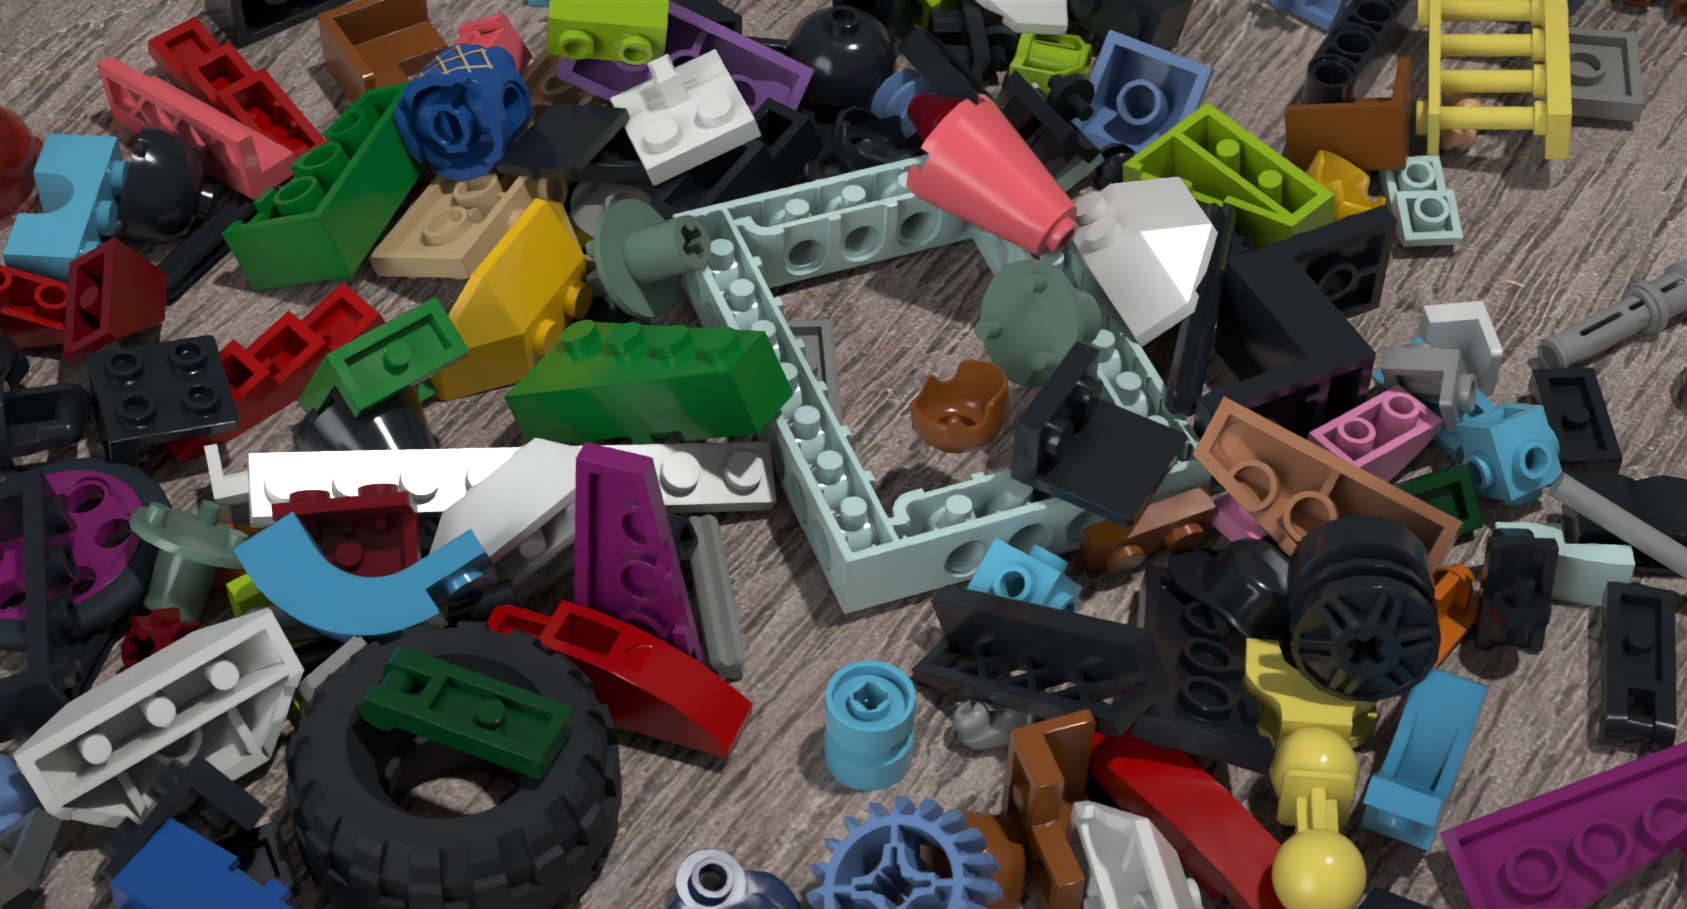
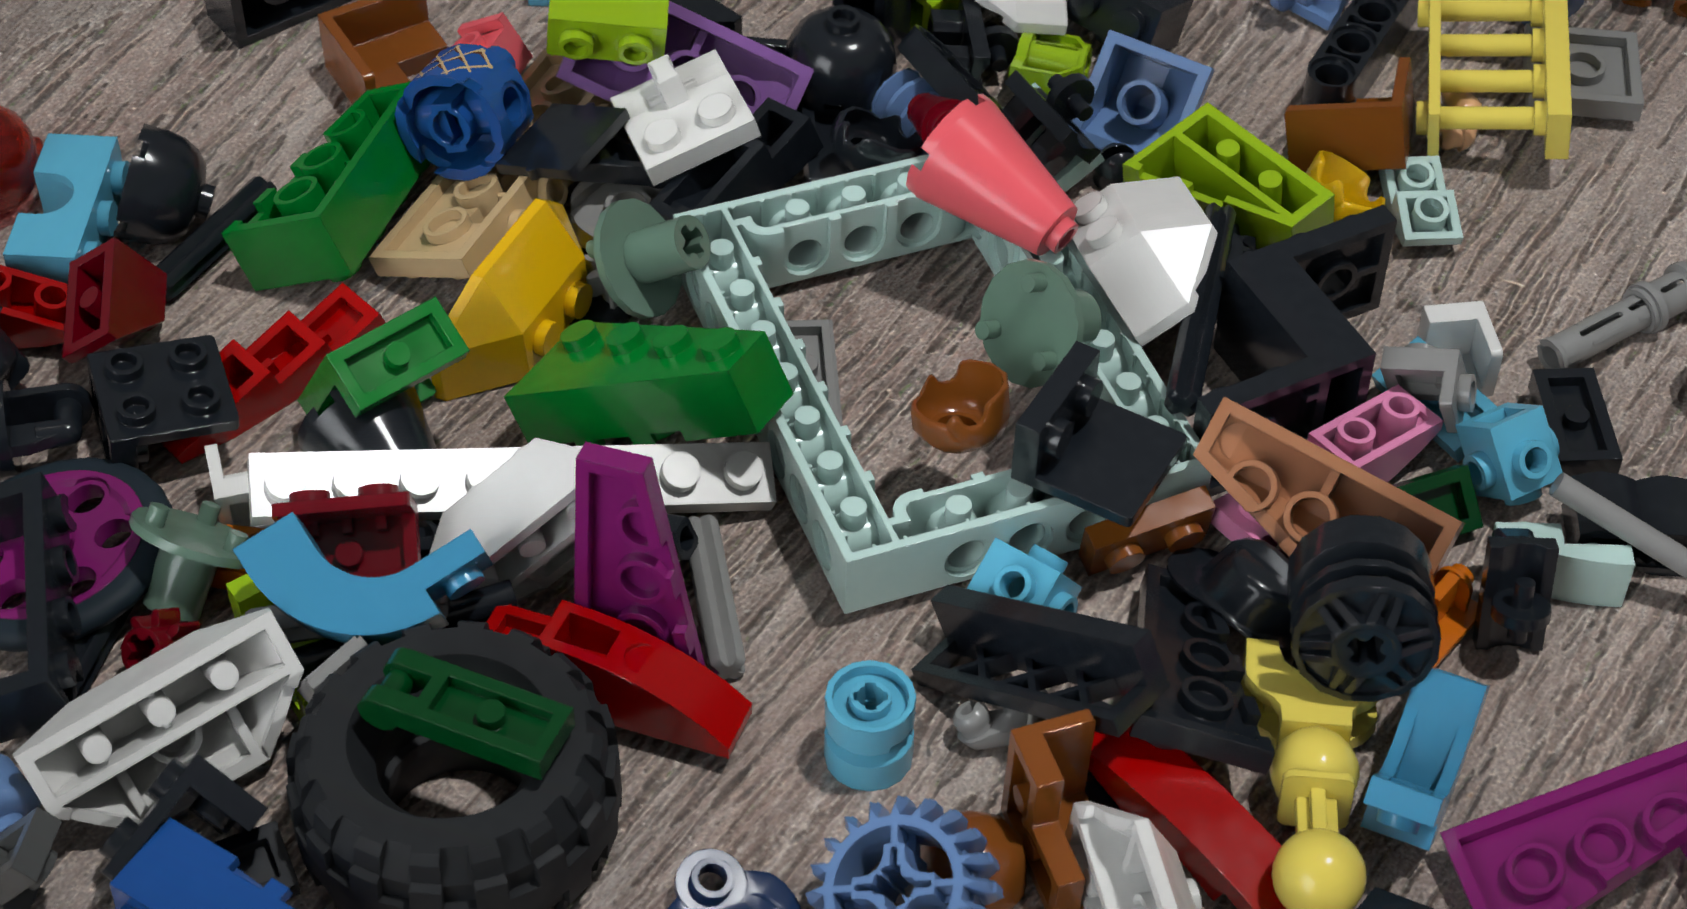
(229, 148): coral fence -> none
(231, 86): red slope -> none
(1638, 665): black plate -> none

